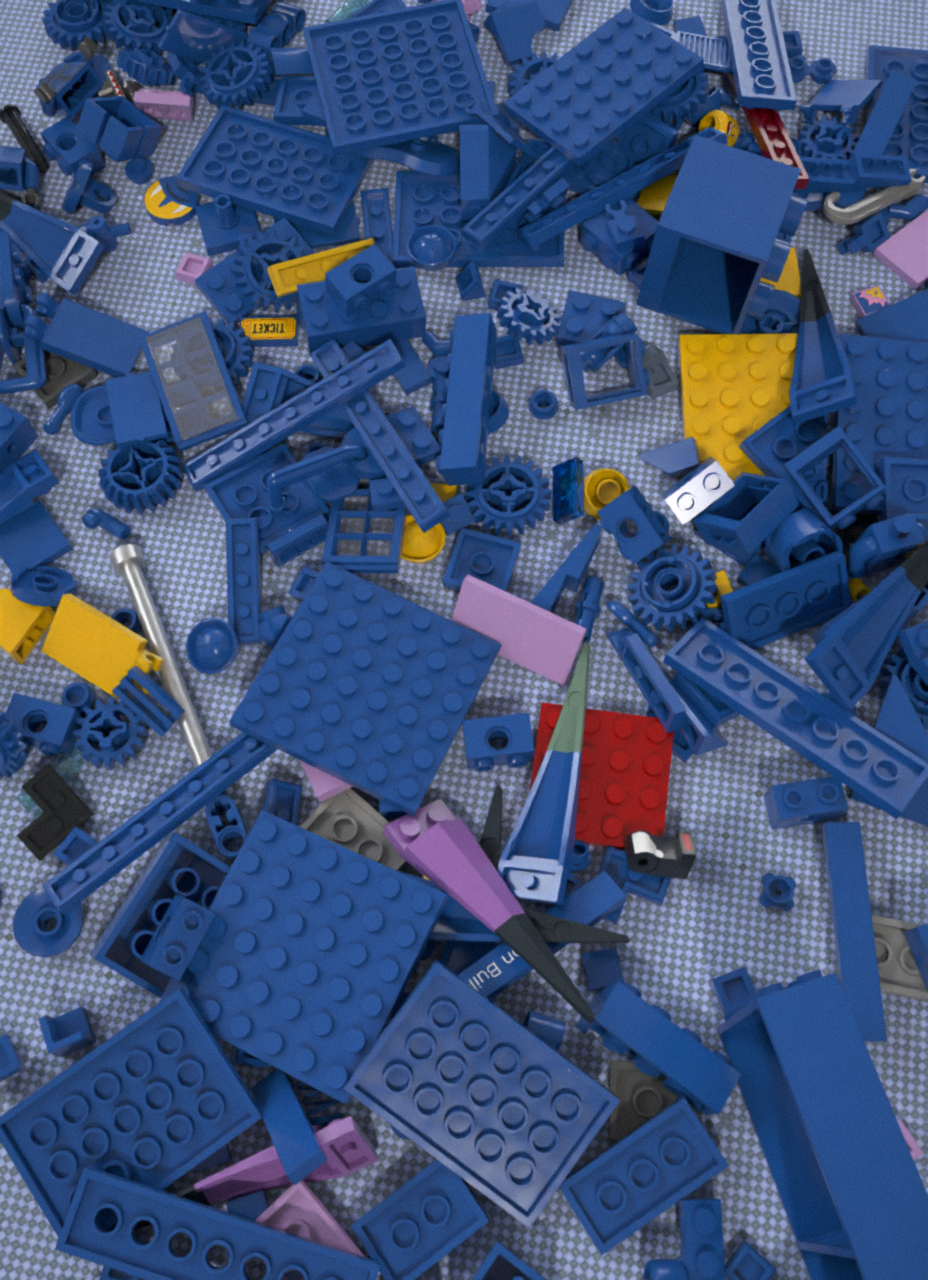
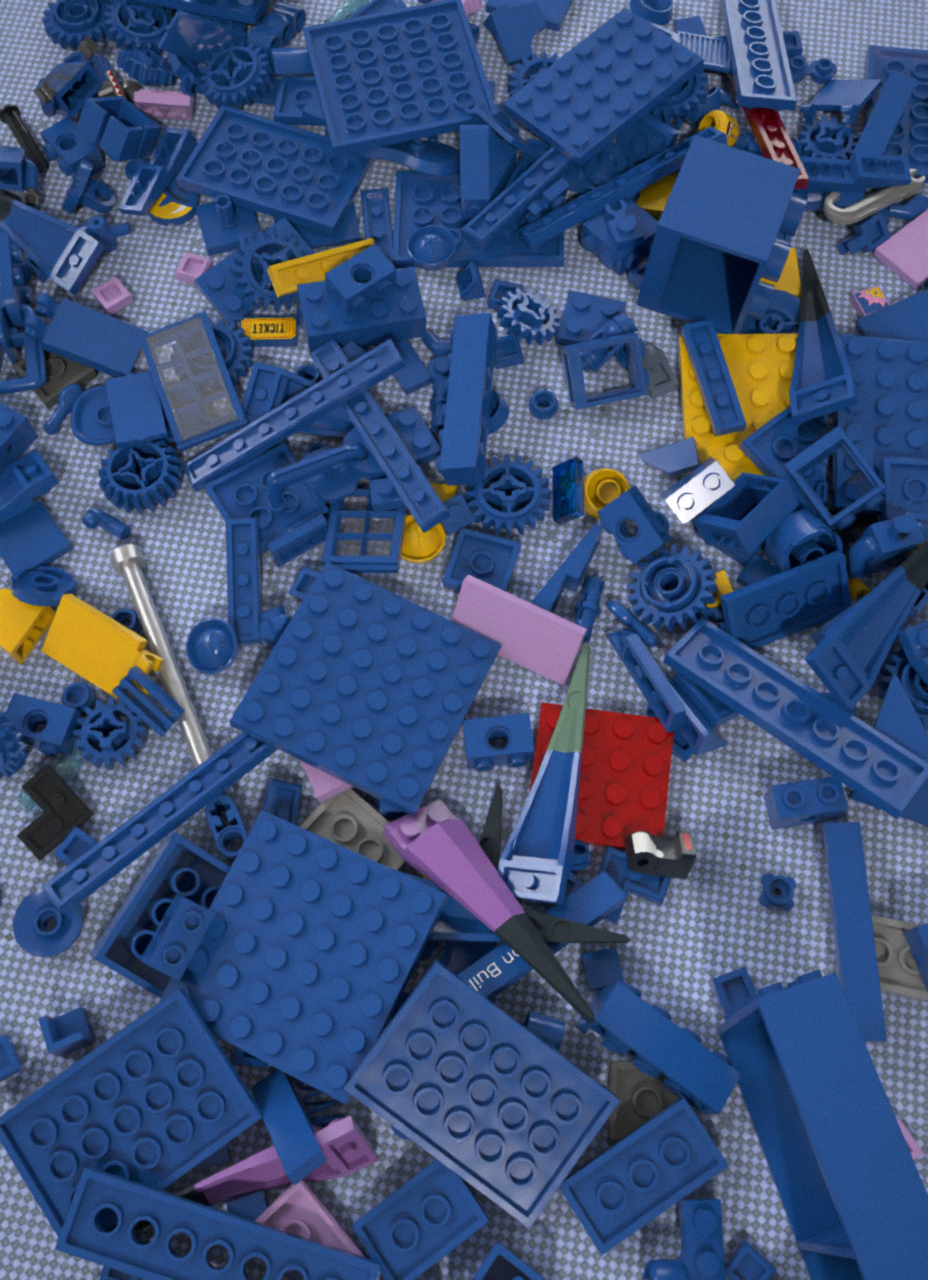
(112, 296): none -> lavender plate
(154, 177): none -> blue slope
(713, 378): none -> blue plate

